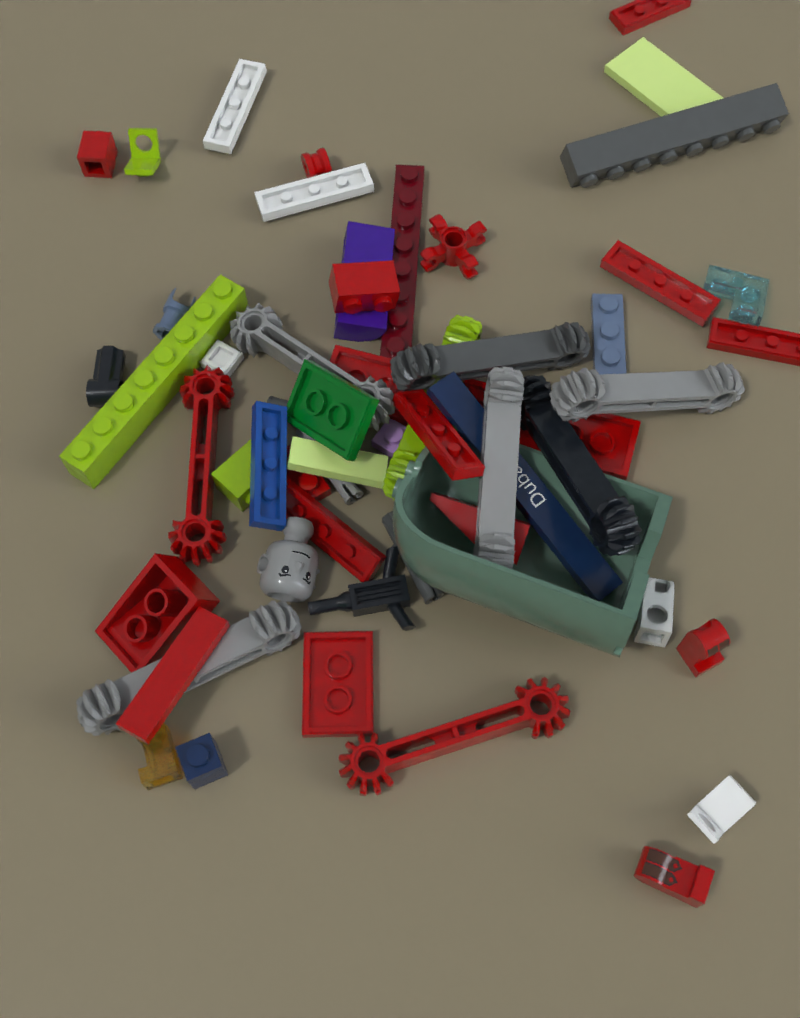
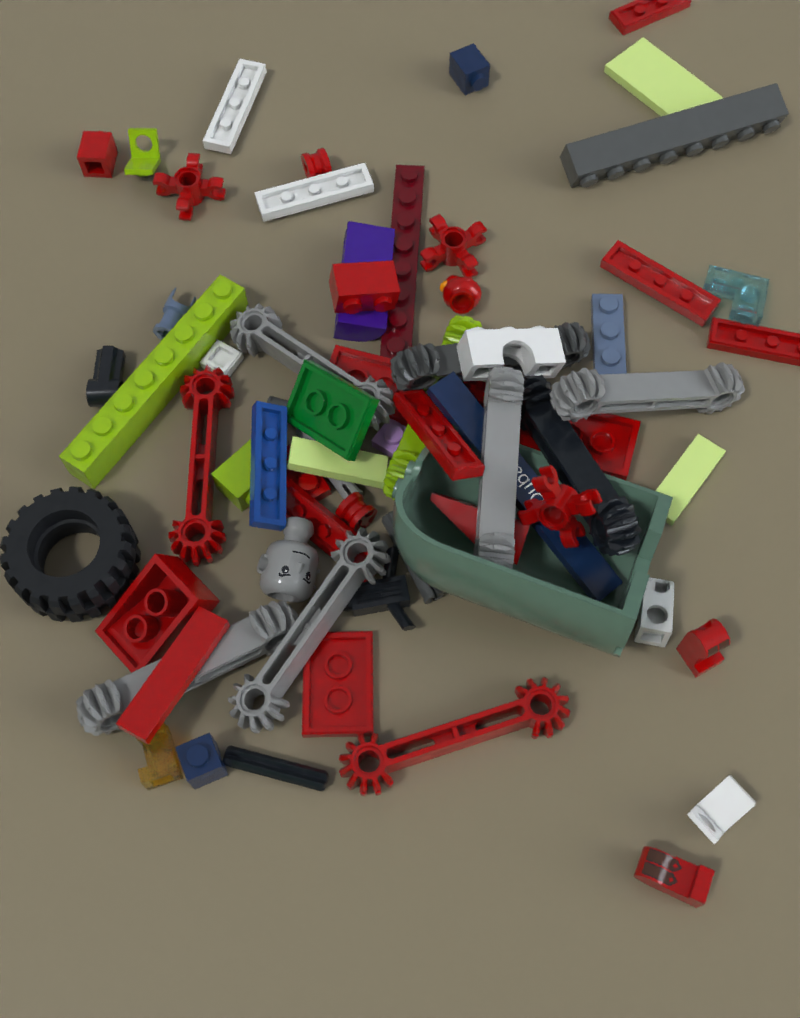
(50, 521): none -> black tyre
(189, 186): none -> red pin
(276, 768): none -> black axle
(308, 630): none -> light grey arm
(356, 511): none -> red wheel
(460, 293): none -> red animal
(469, 69): none -> dark blue brick
(535, 349): none -> white arch
(559, 506): none -> red pin
(689, 474): none -> yellowish green tile

